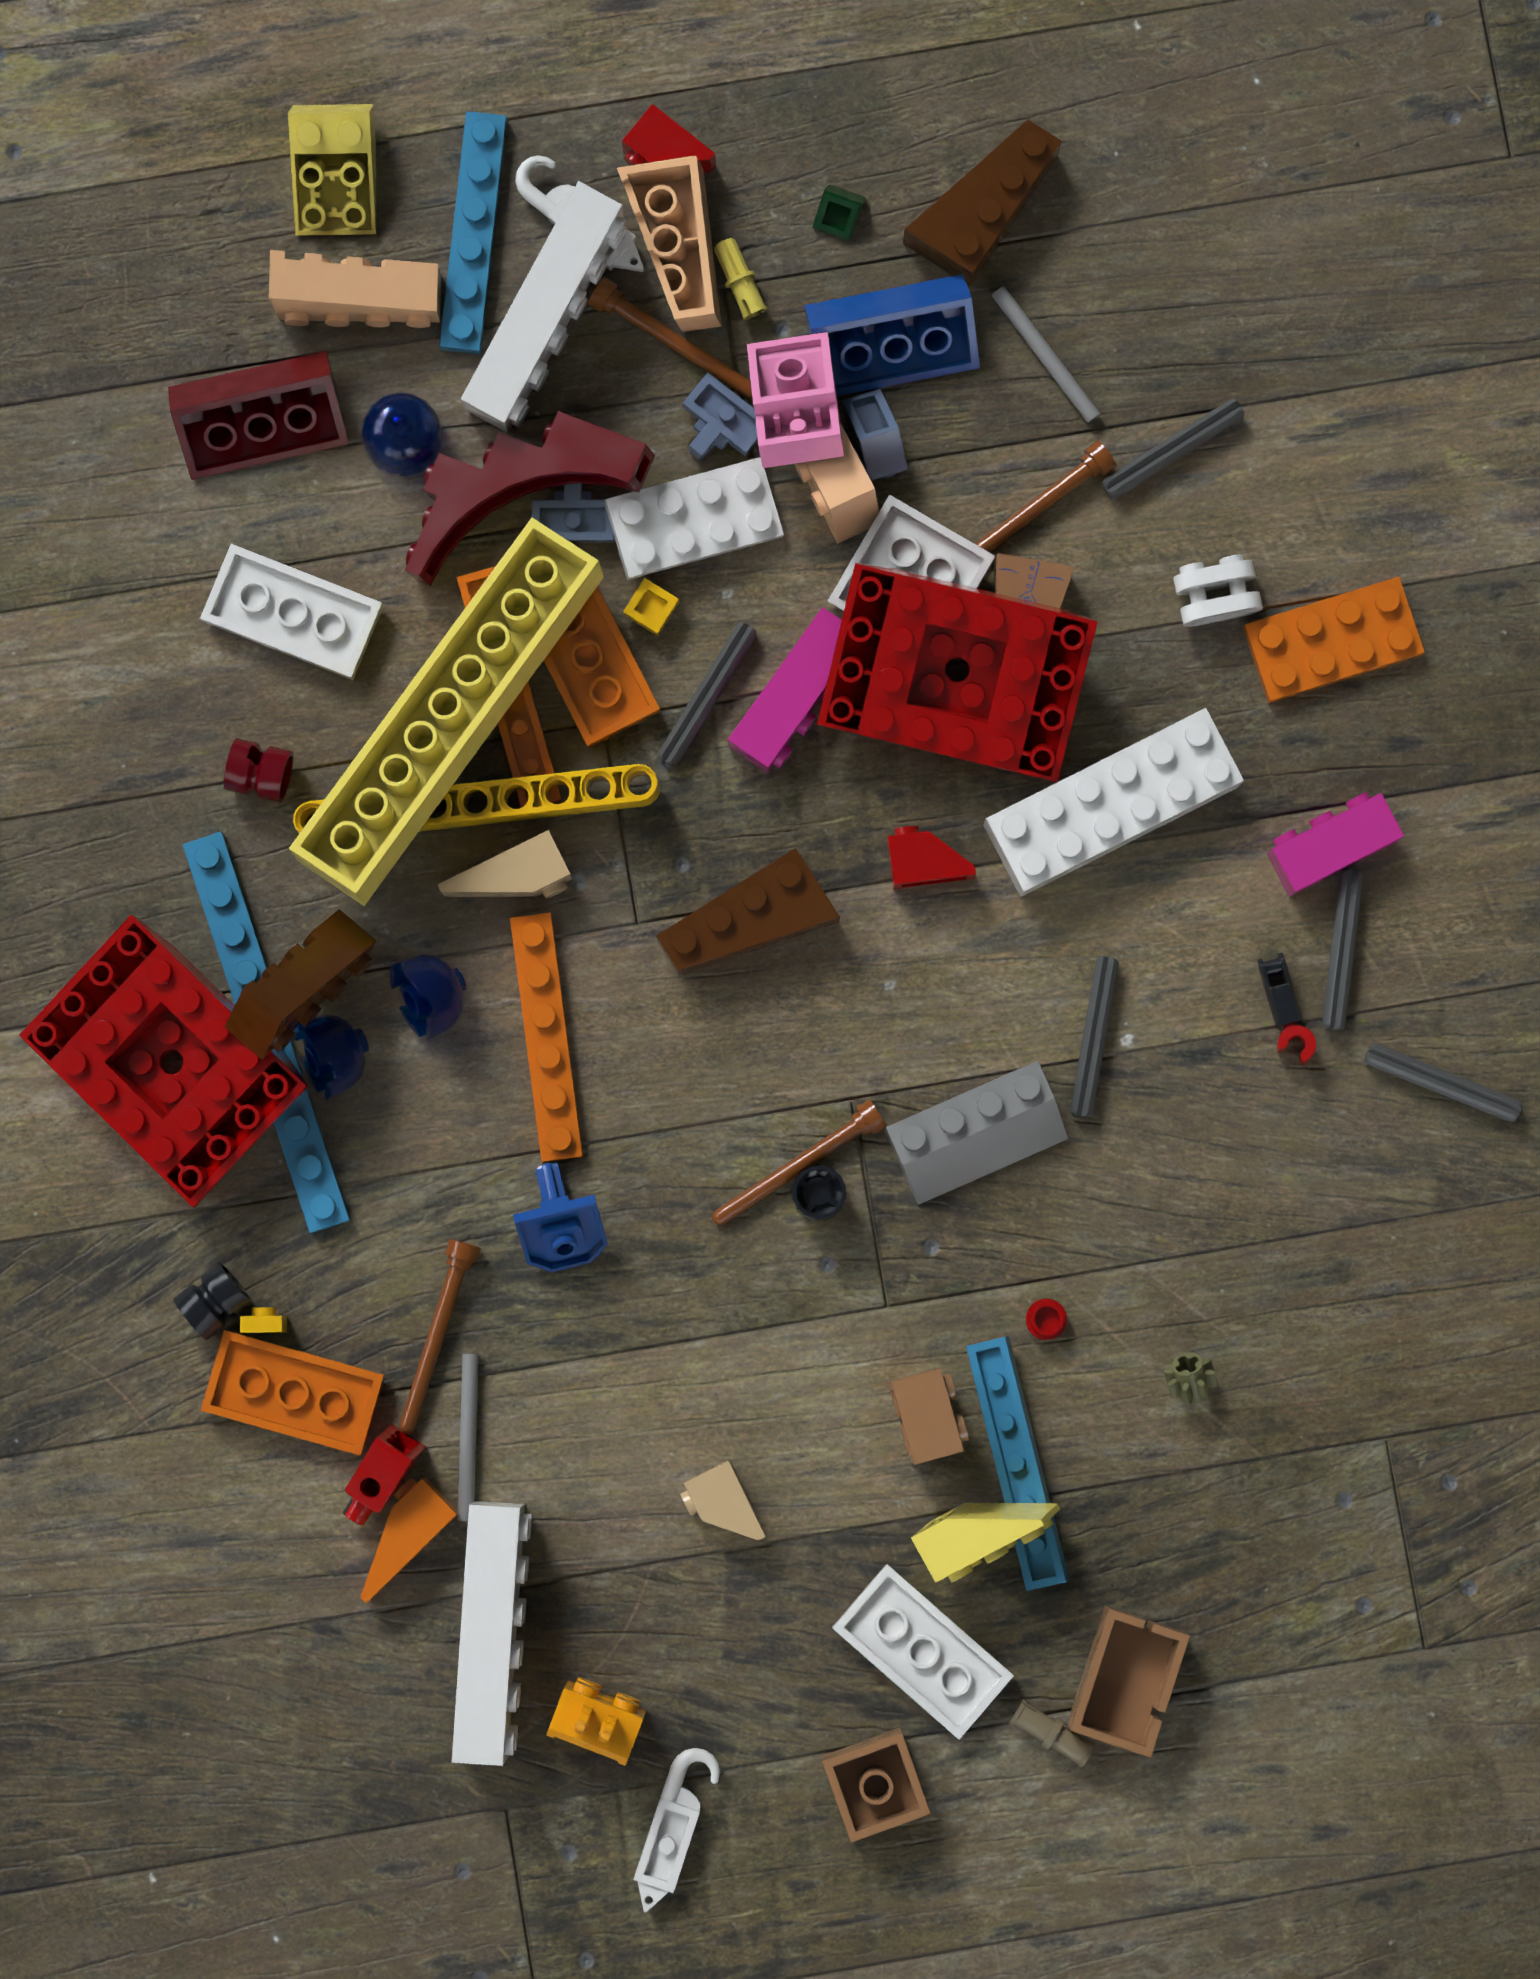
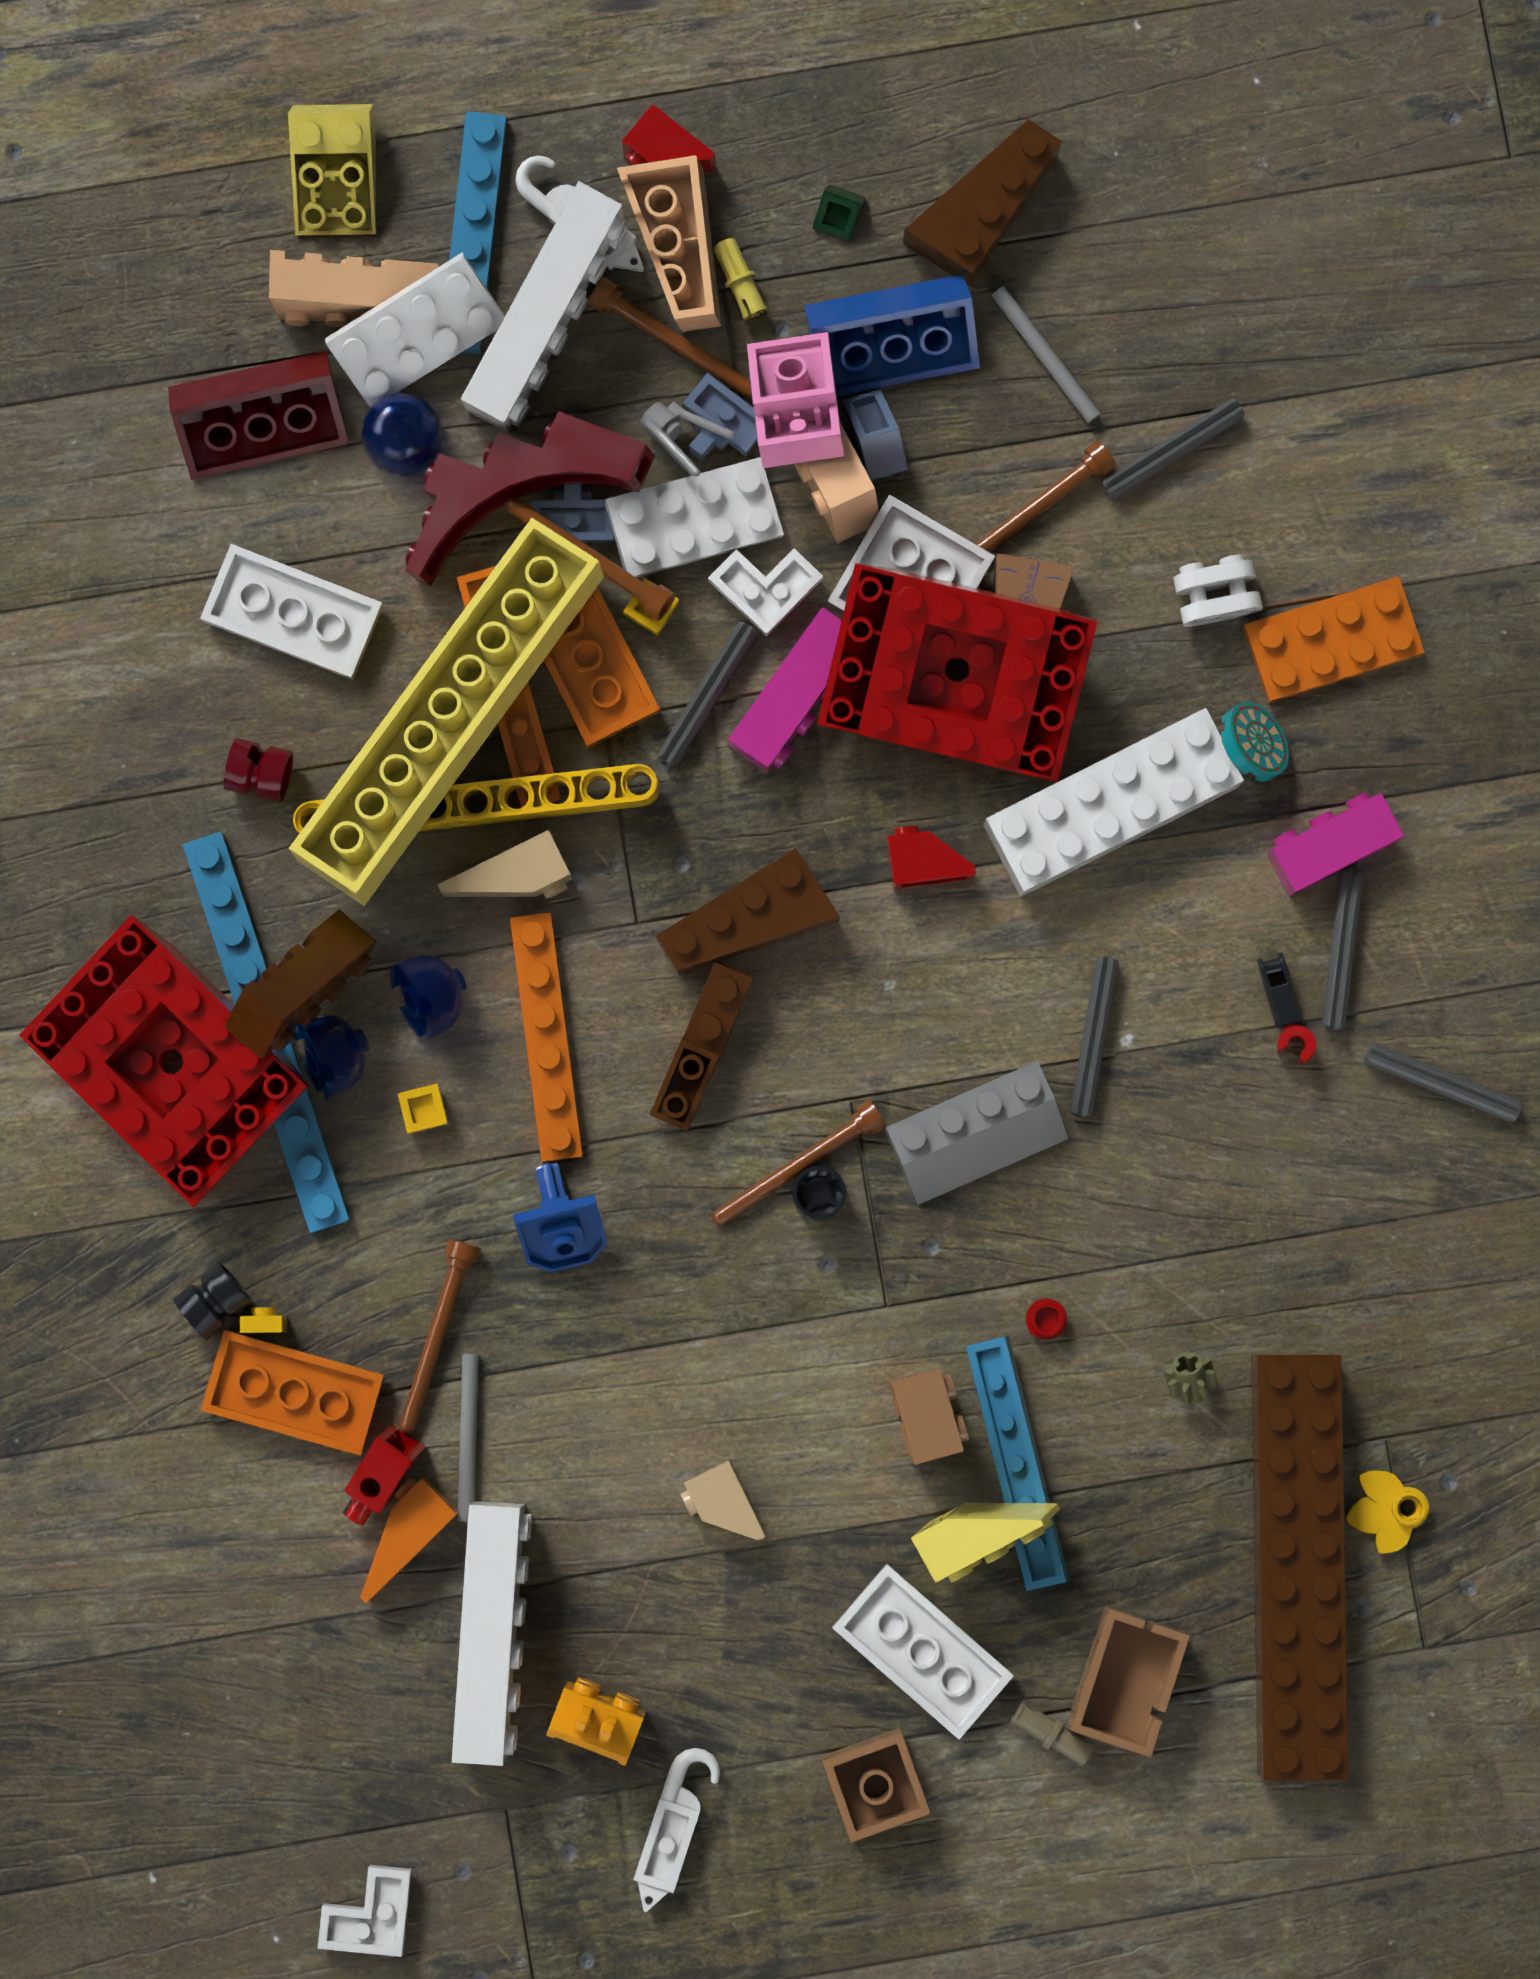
(379, 1924): none -> white plate
(416, 330): none -> white plate
(423, 1108): none -> yellow plate
(653, 598): none -> dark orange piece
(664, 428): none -> light grey plant
(701, 1045): none -> reddish brown slope
(769, 598): none -> white plate
(1255, 741): none -> teal tile
(1299, 1567): none -> reddish brown brick
(1381, 1512): none -> yellow plate

